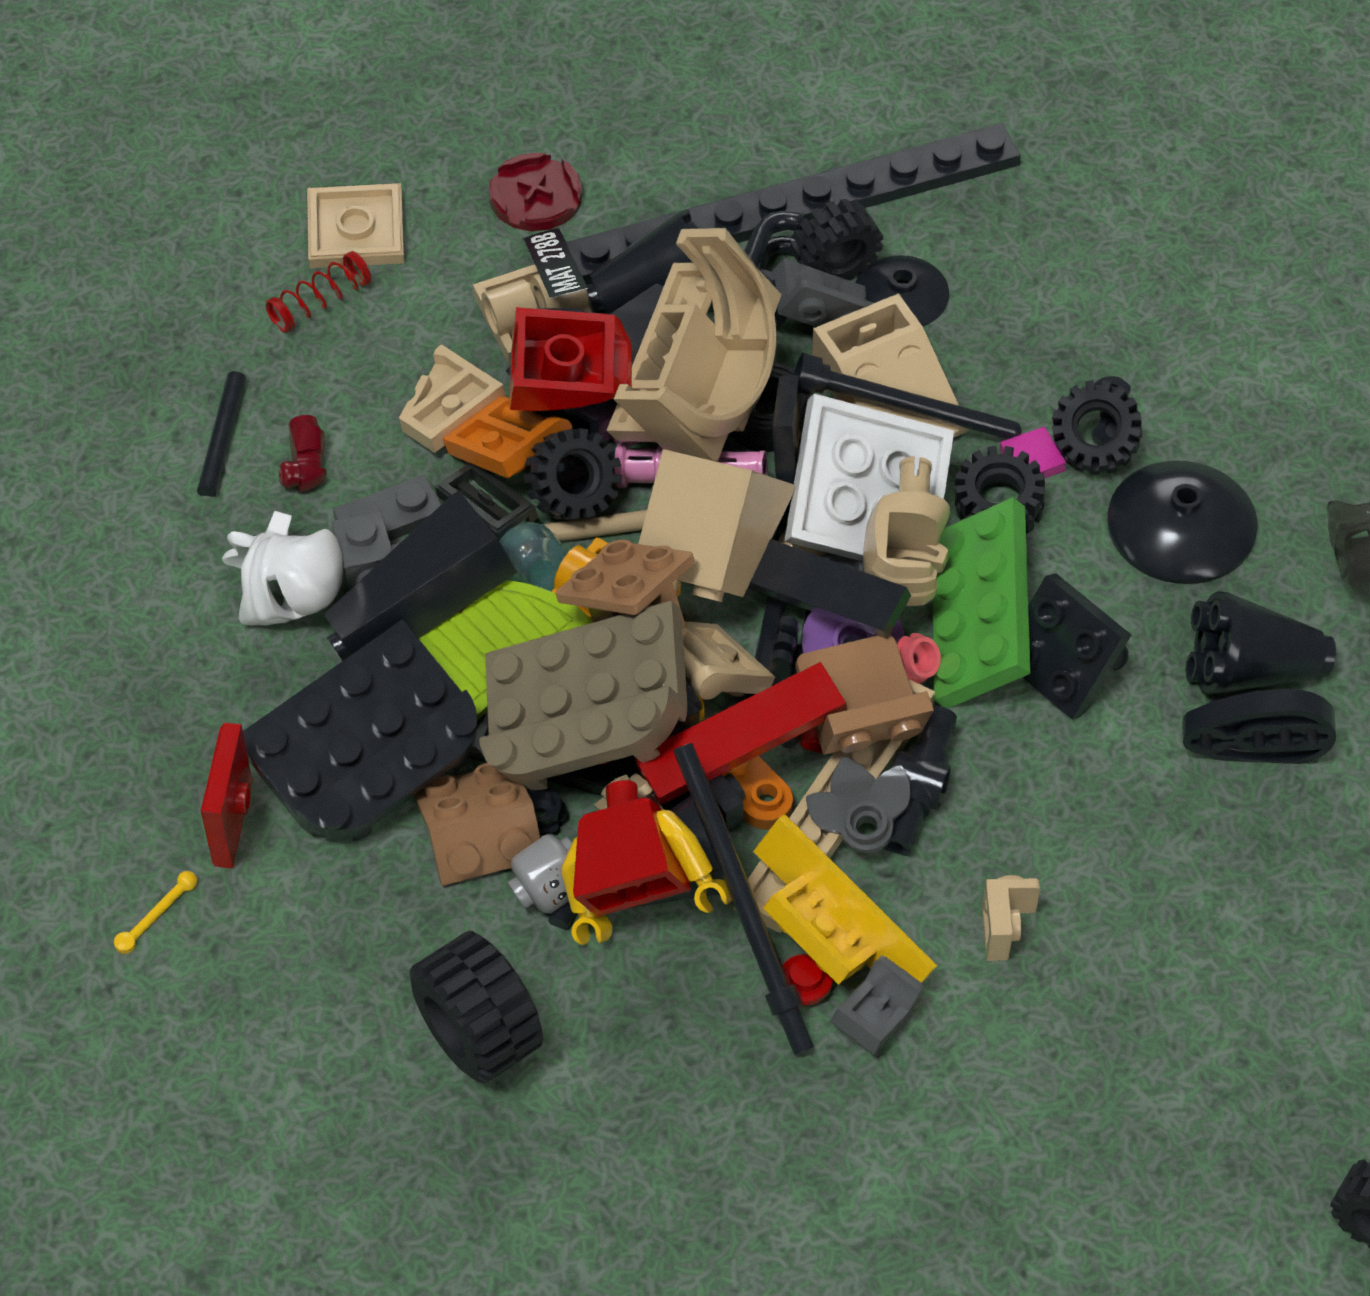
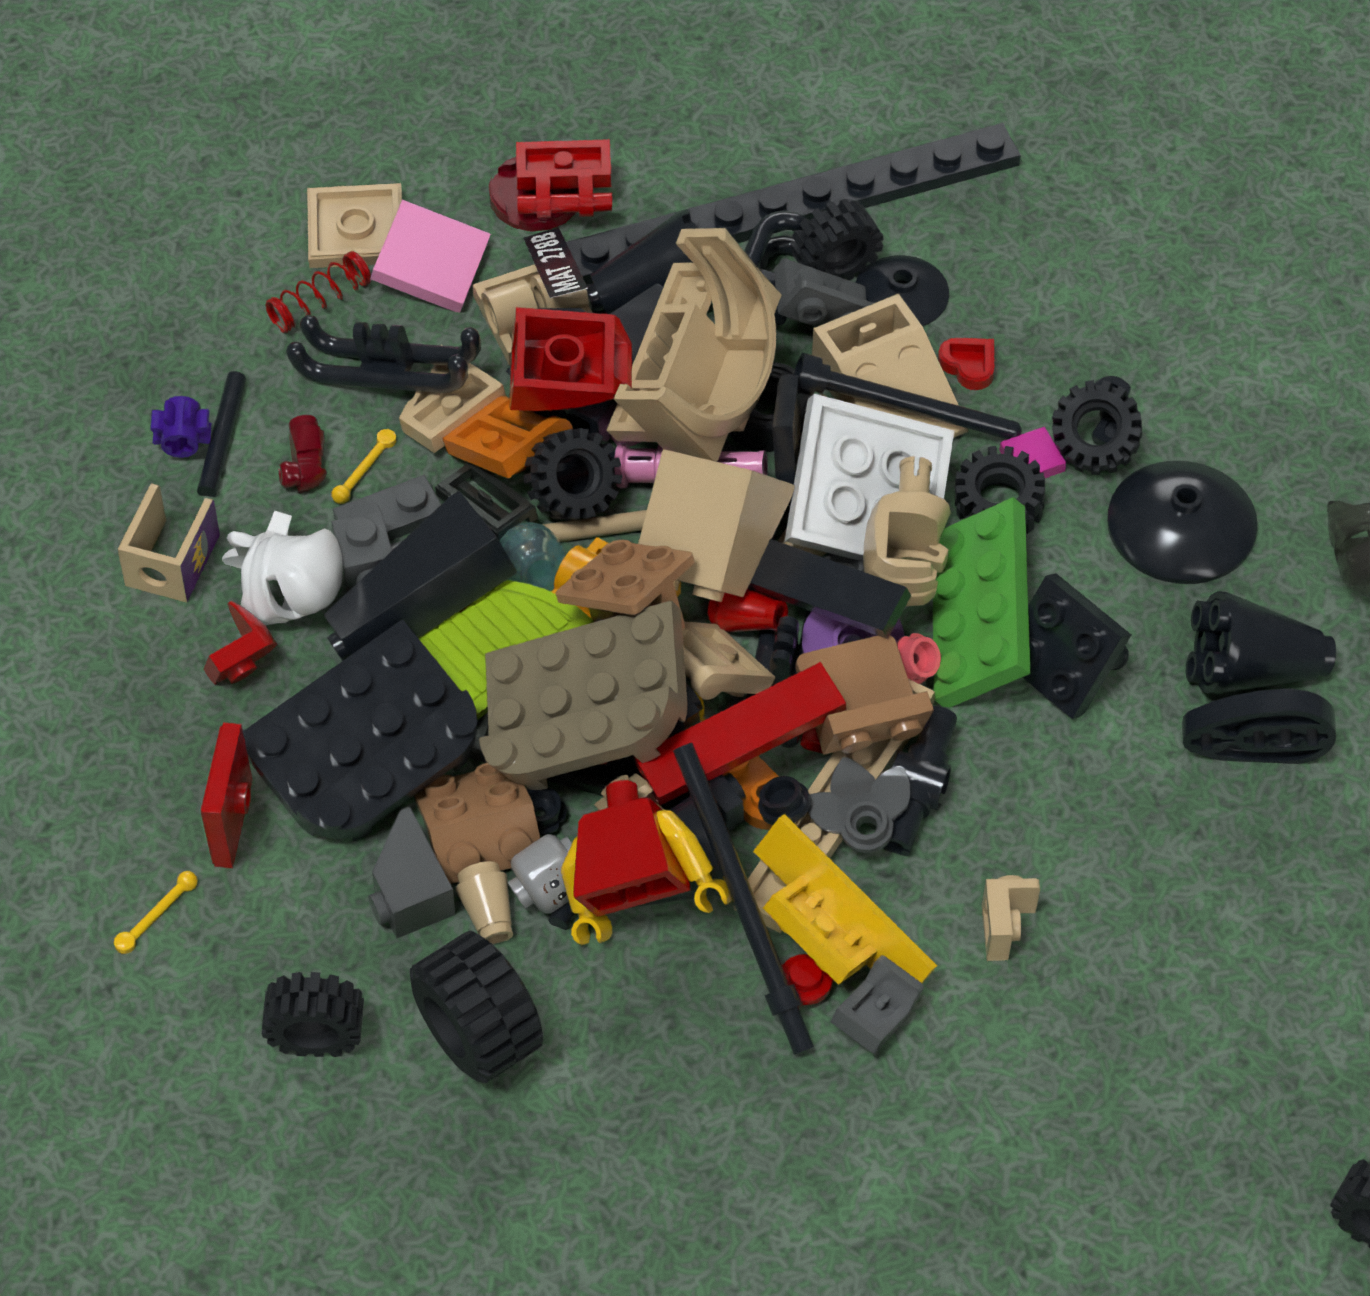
(180, 426): none -> dark purple gear
(180, 572): none -> tan piece
(239, 657): none -> red plate
(312, 1015): none -> black tyre
(384, 358): none -> black piece
(385, 439): none -> yellow hinge
(409, 880): none -> dark grey slope
(430, 256): none -> bright pink tile
(486, 900): none -> tan cone
(563, 166): none -> red plate
(746, 613): none -> red cone
(782, 797): none -> black plate
(969, 360): none -> red tile

